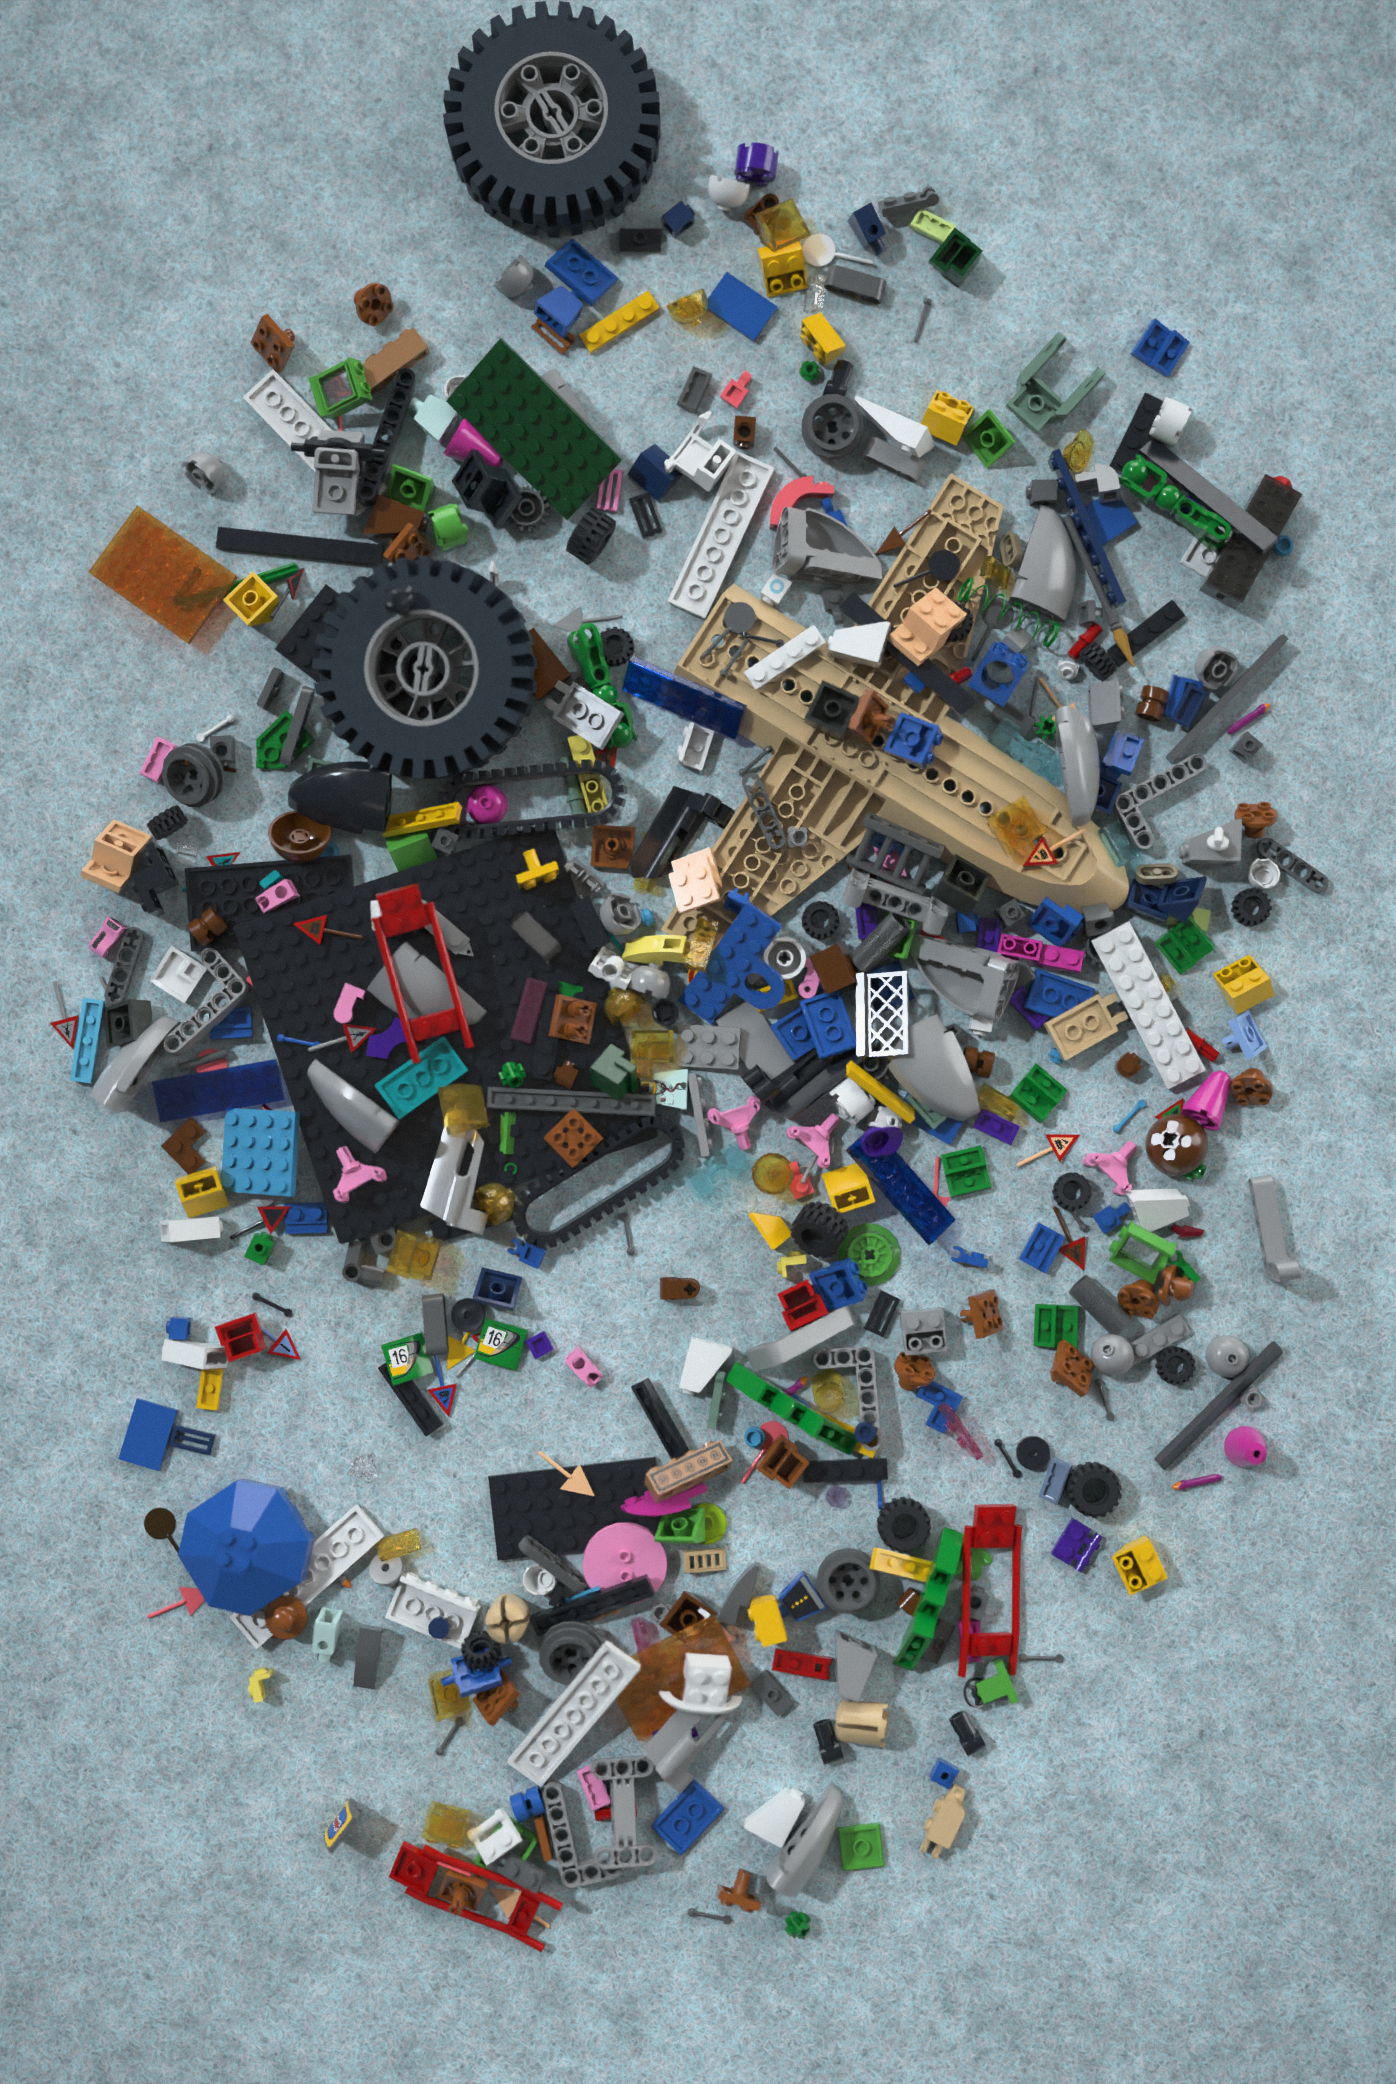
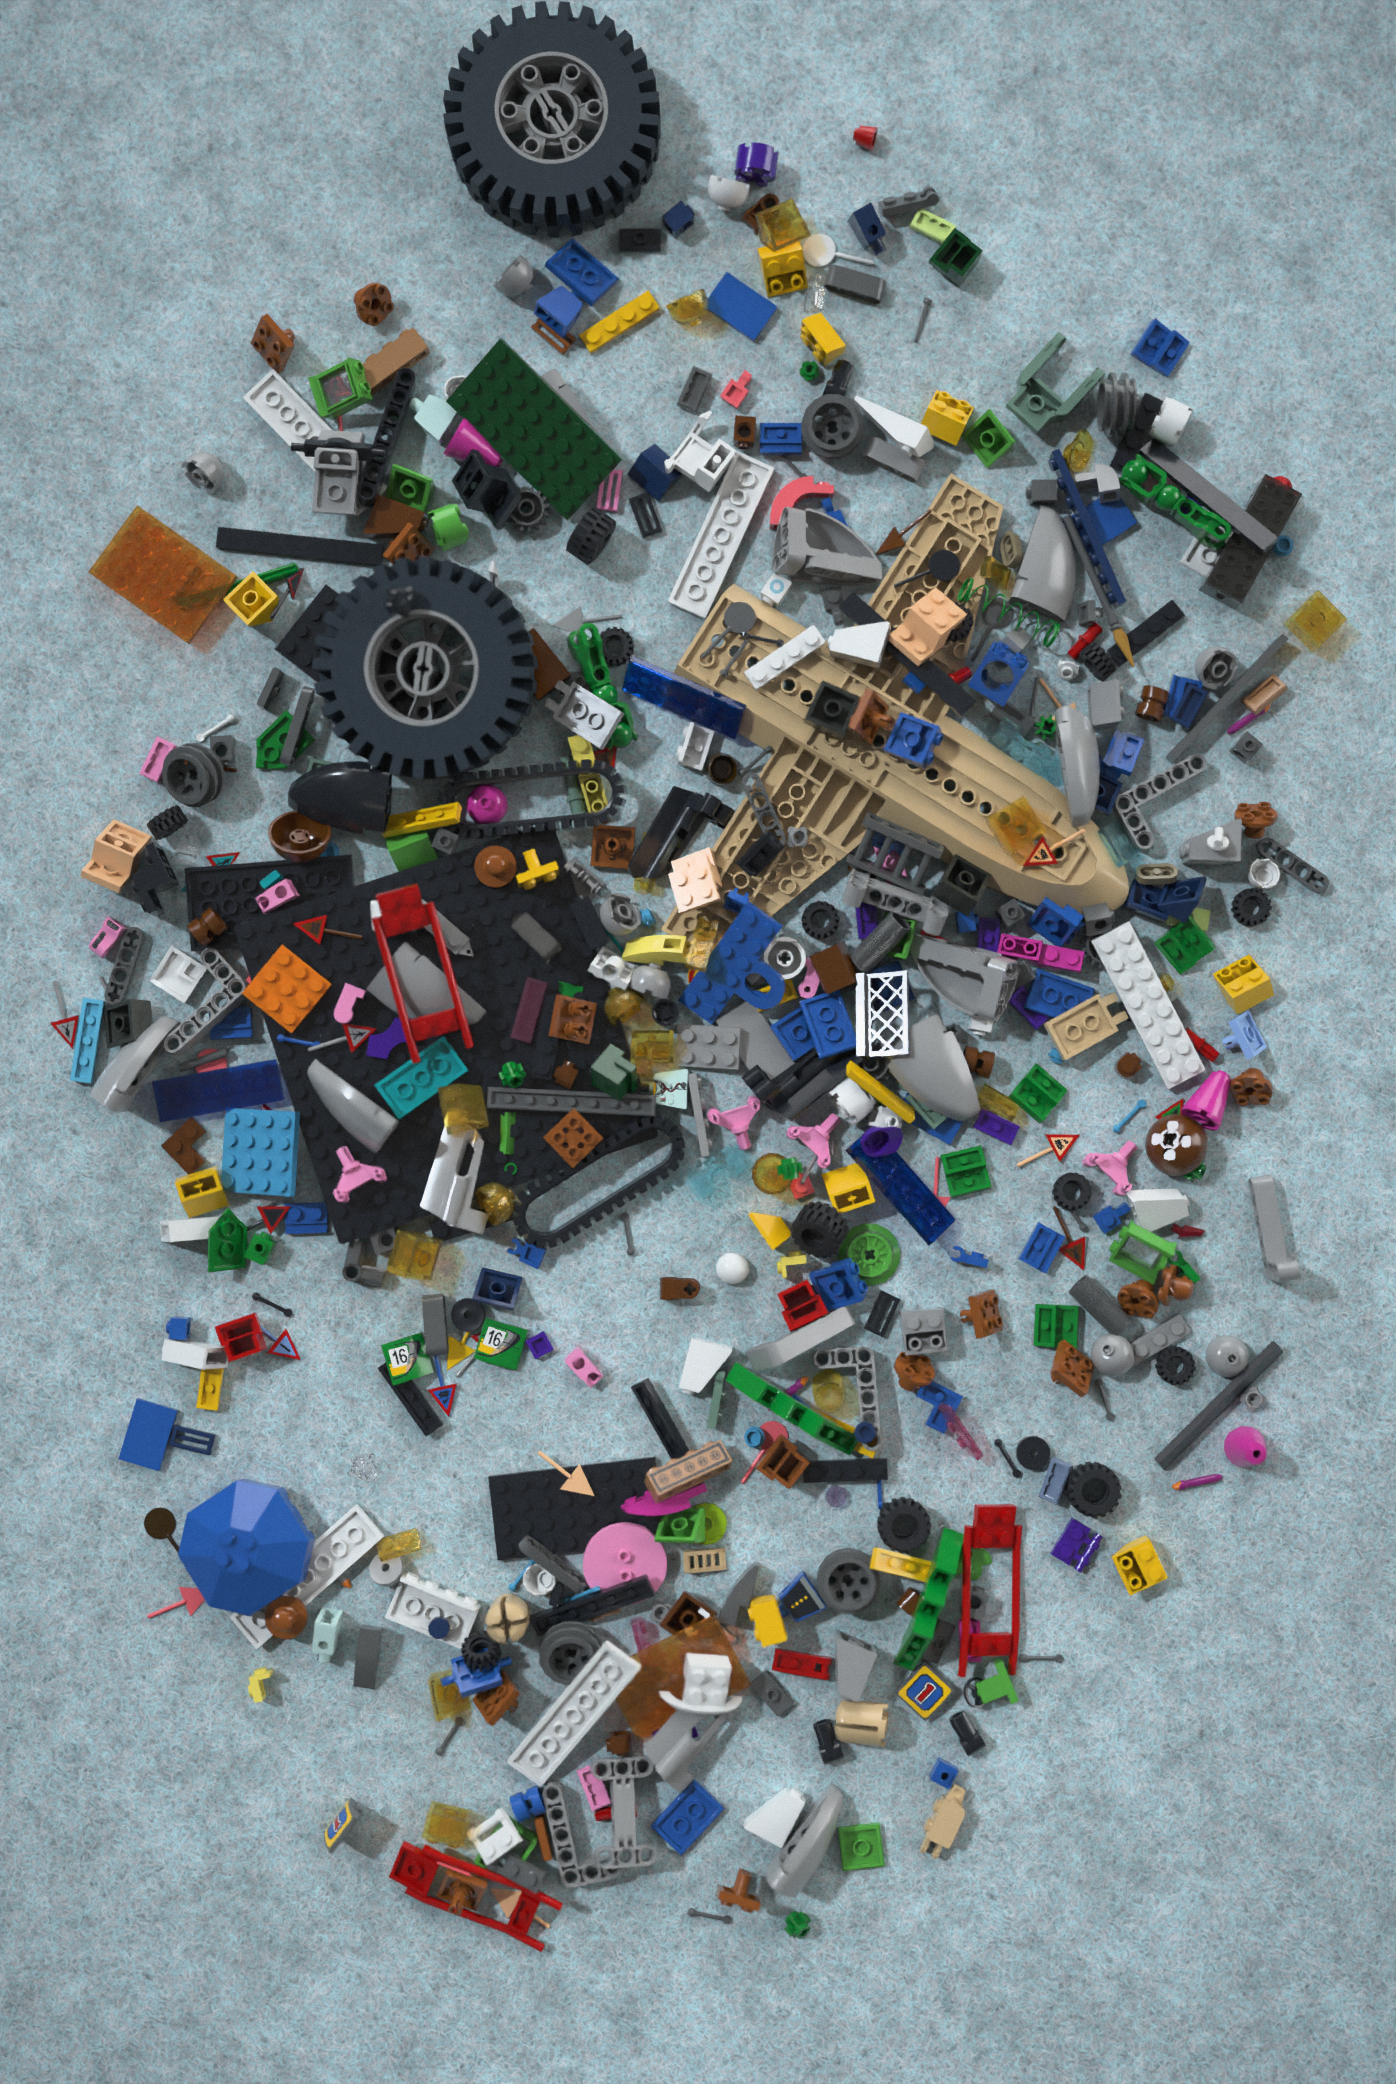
(227, 1243): none -> green tile
(286, 989): none -> orange plate
(495, 866): none -> dark orange plate
(513, 1586): none -> dark azure hinge
(619, 1742): none -> reddish brown plate
(721, 769): none -> dark brown hair
(732, 1268): none -> white hair
(760, 854): none -> black hinge
(780, 438): none -> blue plate
(789, 1168): none -> green gear
(865, 136): none -> red hat
(925, 1690): none -> slope
(1117, 404): none -> dark grey wheel
(1264, 694): none -> medium nougat tile
(1315, 621): none -> clear yellow brick

